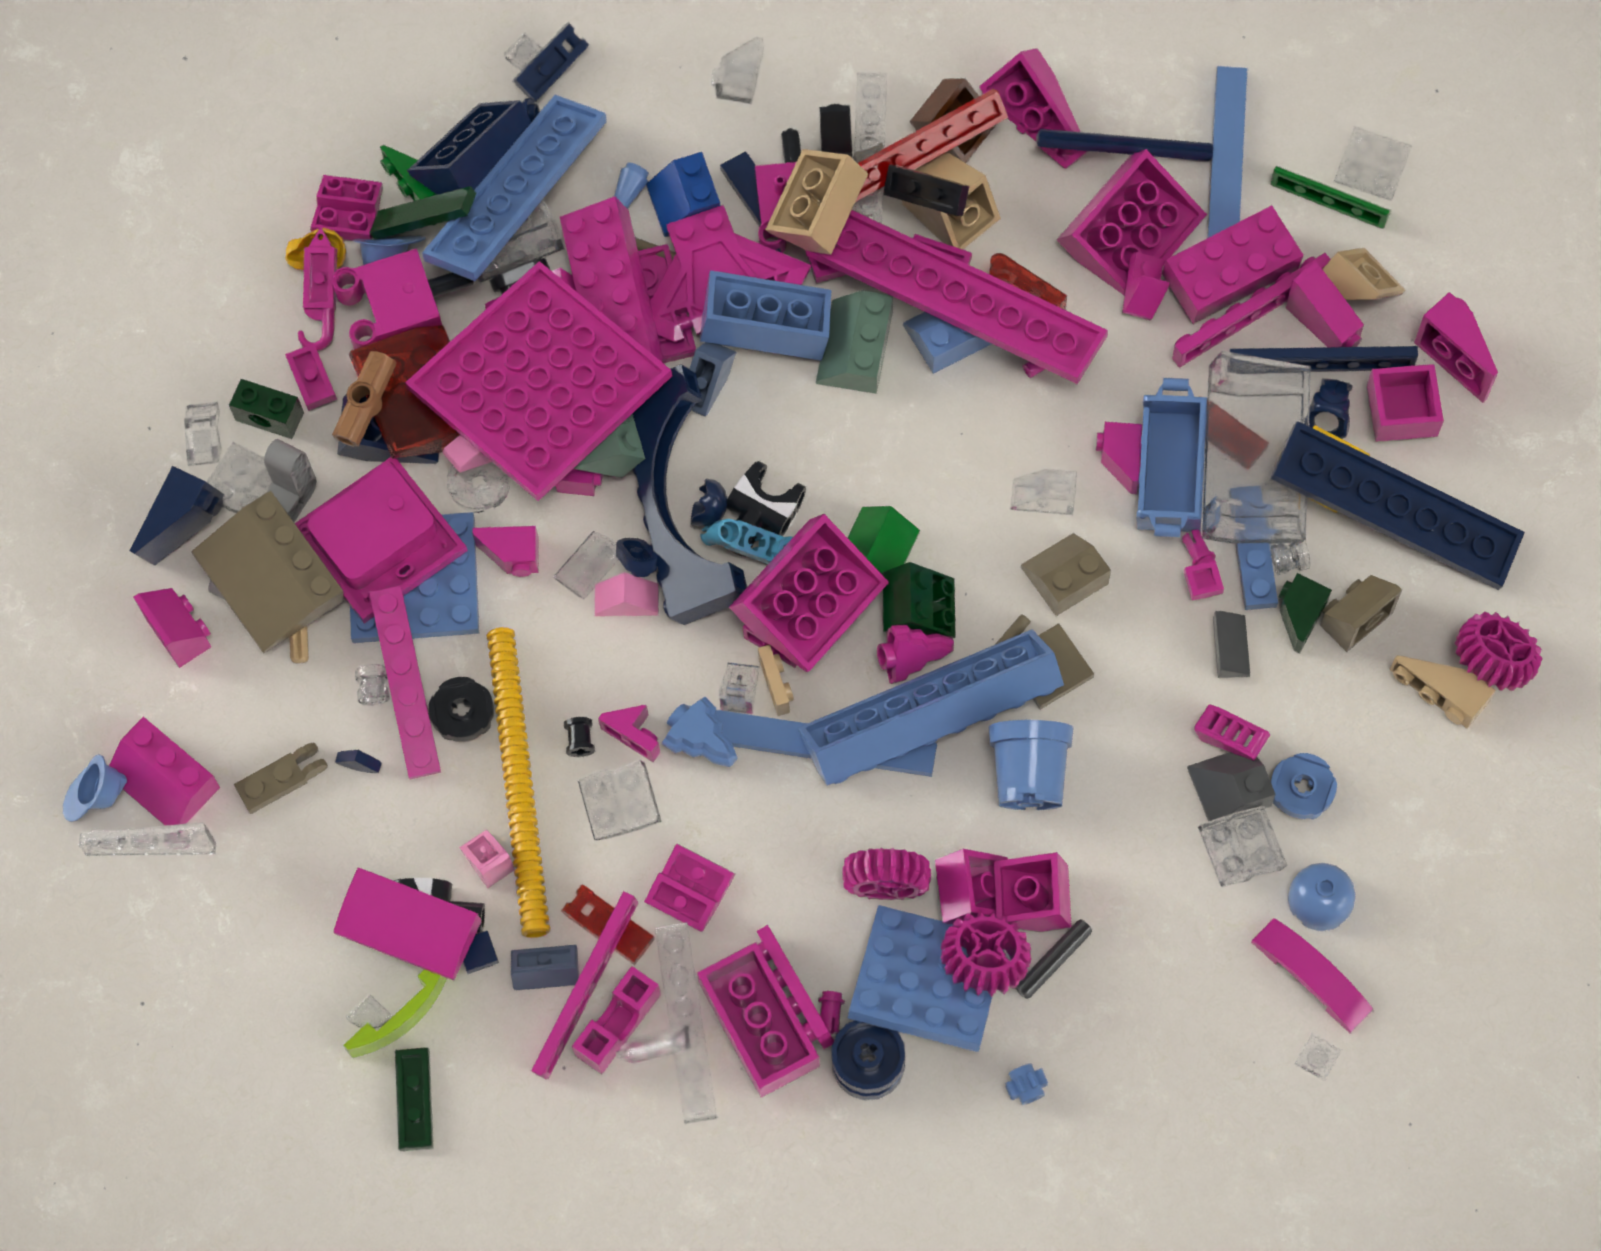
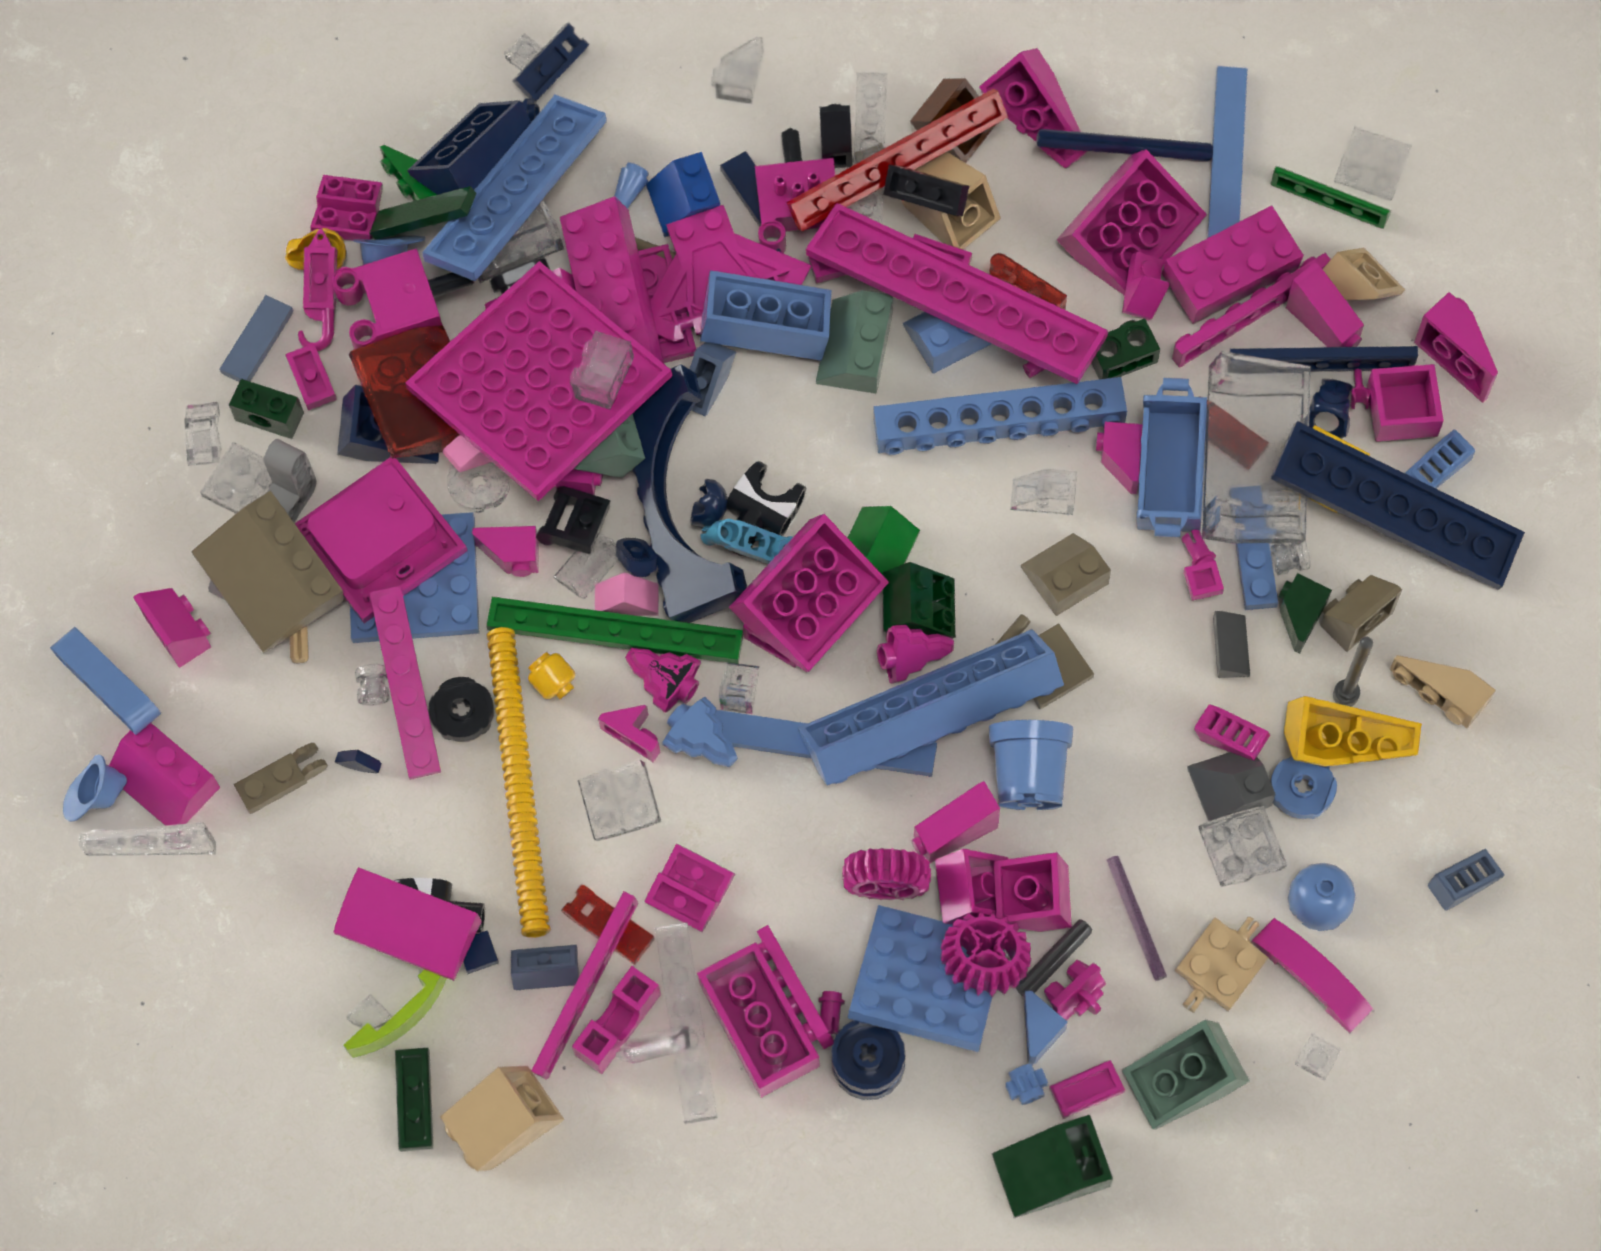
(105, 680): none -> medium blue beam
(177, 514): dark blue slope -> none
(256, 339): none -> sand blue tile
(358, 415): medium nougat piece -> none
(487, 858): bright pink slope -> none
(500, 1117): none -> tan slope
(551, 676): none -> yellow head
(579, 737): black bush -> none
(583, 522): none -> black plate
(602, 369): none -> clear brick
(616, 630): none -> green plate
(665, 676): none -> dark pink rock
(779, 691): tan plate -> none
(817, 200): tan slope -> none
(957, 823): none -> dark pink slope
(1011, 403): none -> medium blue brick
(1042, 1026): none -> medium blue slope
(1053, 1167): none -> dark green slope
(1080, 993): none -> dark pink hips
(1087, 1089): none -> dark pink tile
(1126, 356): none -> dark green brick
(1136, 918): none -> clear purple bar
(1185, 1074): none -> sand green slope
(1221, 964): none -> tan plate
(1340, 734): none -> yellow wedge
(1348, 690): none -> dark grey piece
(1359, 393): none -> dark pink hand
(1448, 890): none -> sand blue slope
(1454, 448): none -> medium blue slope
(1498, 651): dark pink gear -> none

